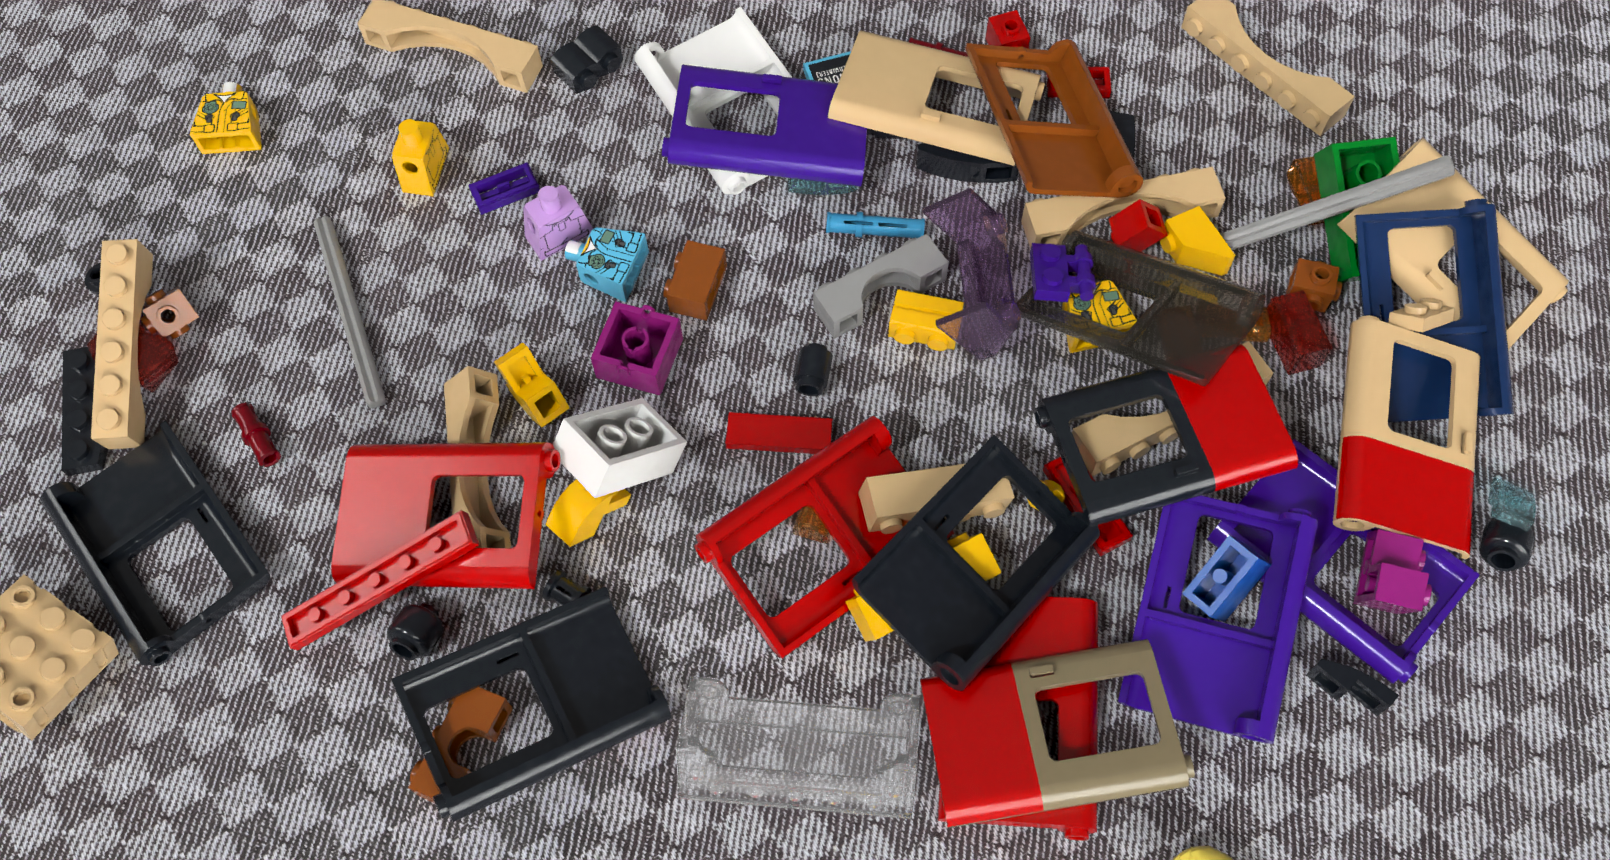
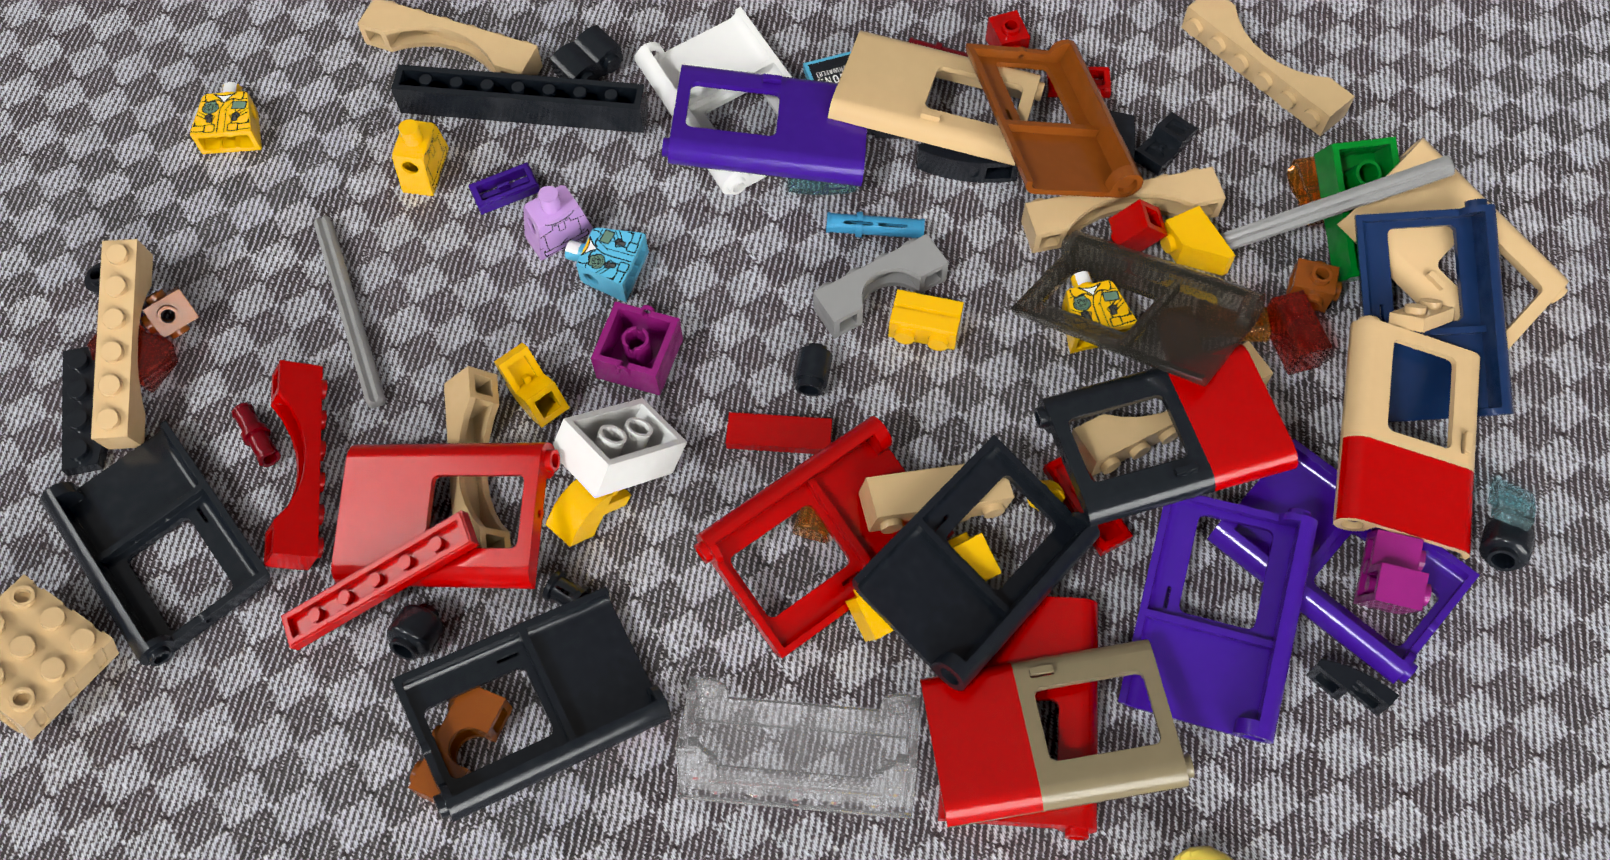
(297, 399): none -> red arch
(521, 98): none -> black brick
(695, 280): dark orange brick -> none
(985, 273): clear purple windscreen -> none
(1051, 269): dark purple plate -> none
(1165, 143): none -> black slope
(1226, 578): blue brick -> none

